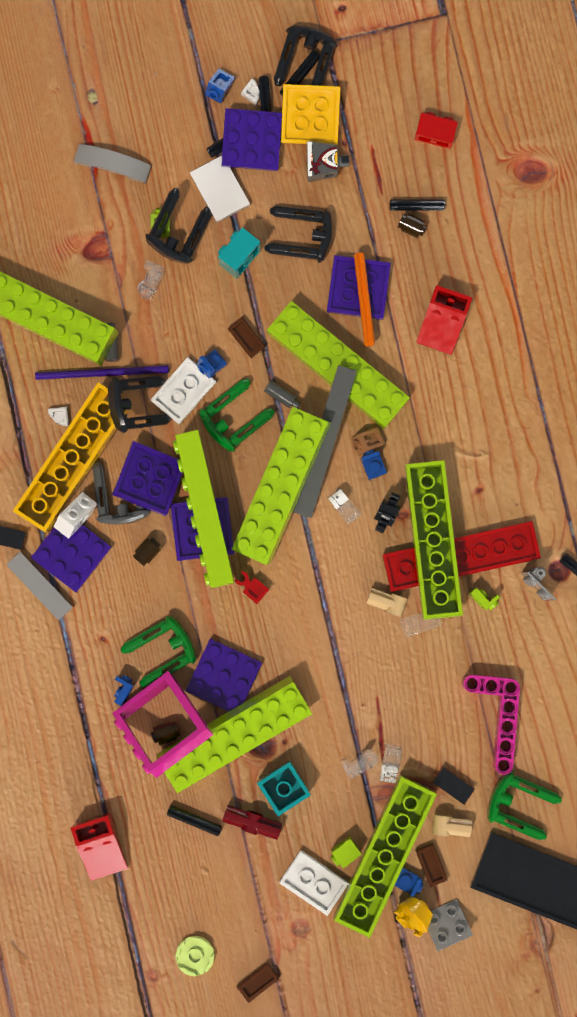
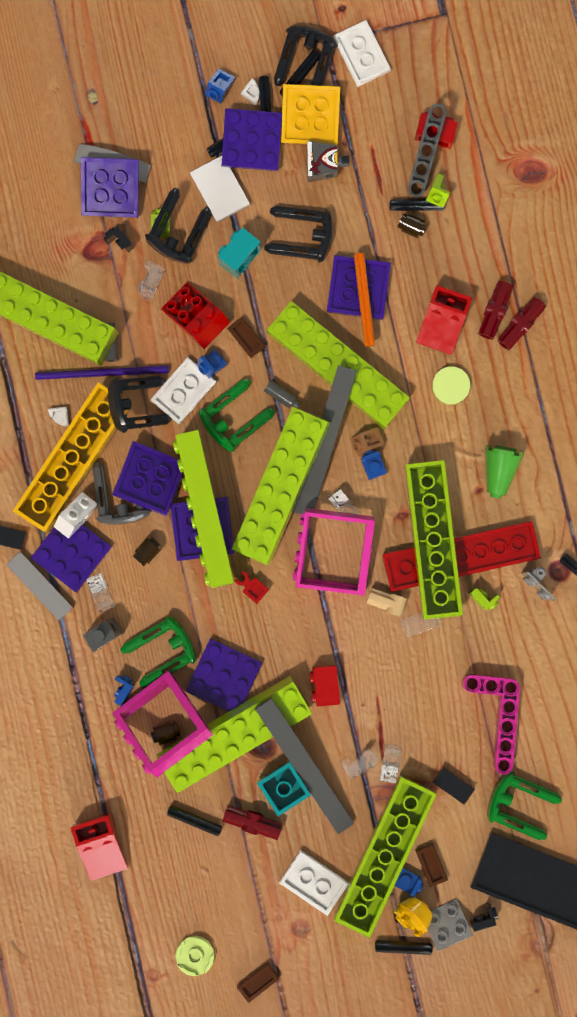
(100, 593): none -> clear leg
(102, 634): none -> dark grey torso
(109, 187): none -> dark purple plate
(122, 241): none -> black bracket
(195, 315): none -> red slope
(304, 765): none -> dark grey tile
(326, 585): none -> dark pink window
(326, 685): none -> red brick
(345, 852): lime brick -> none
(361, 53): none -> white tile
(387, 512): black gear -> none
(403, 947): none -> black axle
(426, 160): none -> dark grey beam
(437, 194): none -> lime bracket
(446, 825): tan piece -> none
(451, 385): none -> yellowish green tile
(482, 922): none -> black bracket
(495, 310): none -> dark red piece
(501, 468): none -> bright green cone
(521, 323): none -> dark red piece

